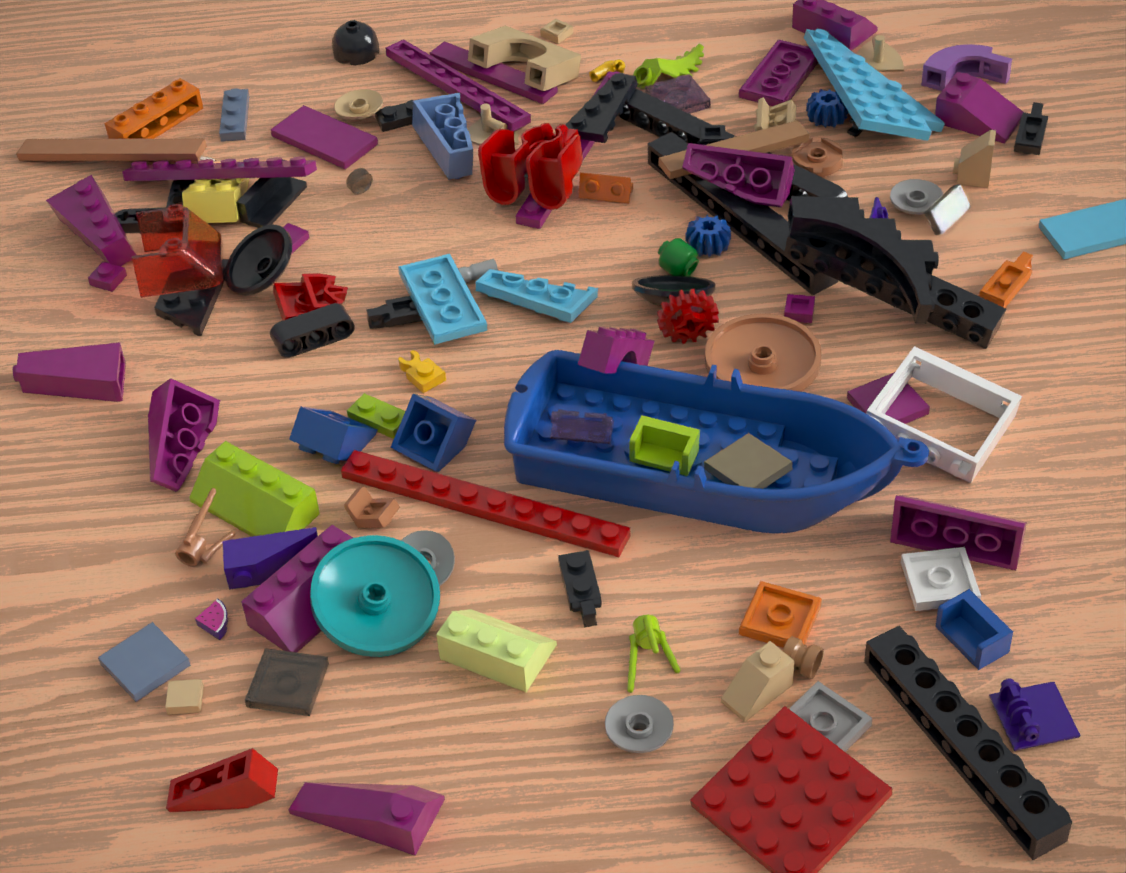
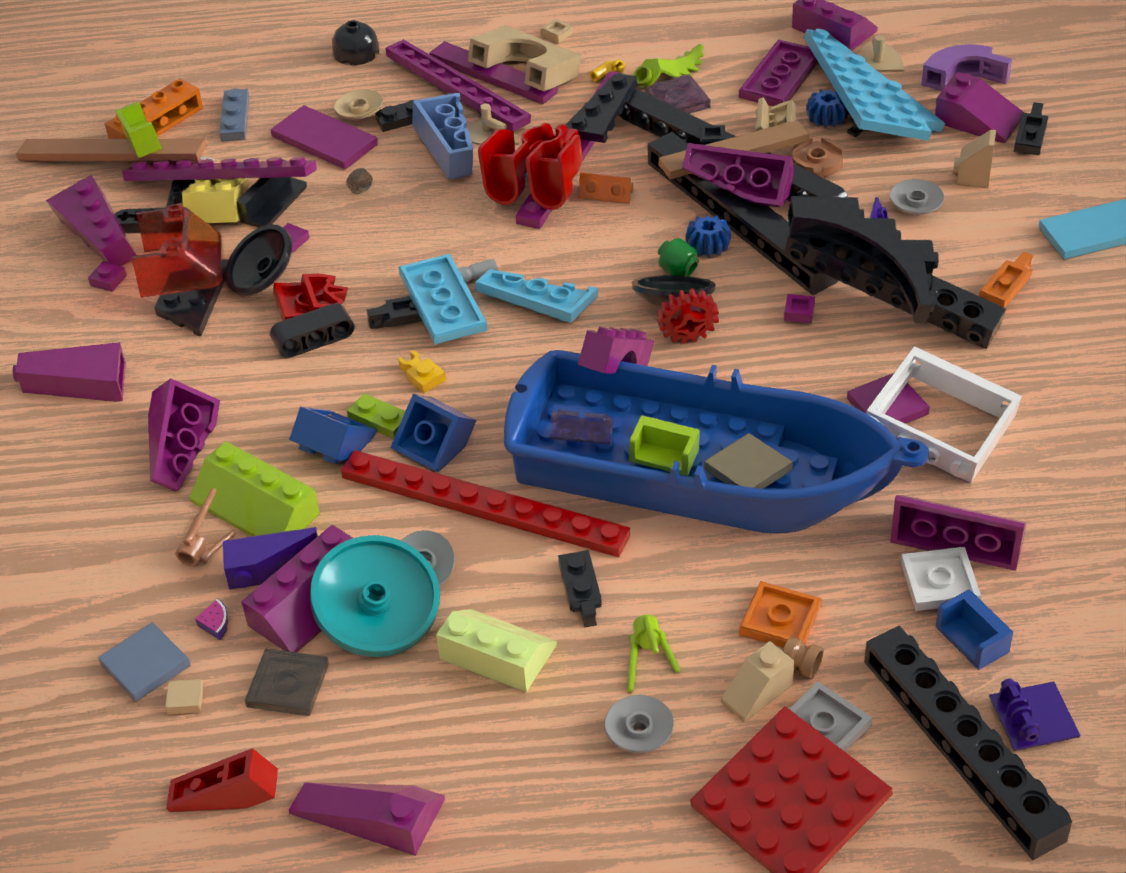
(137, 130): none -> lime panel
(368, 511): nougat bracket -> none
(766, 351): nougat dish -> none
(947, 209): clear smoke tile -> none

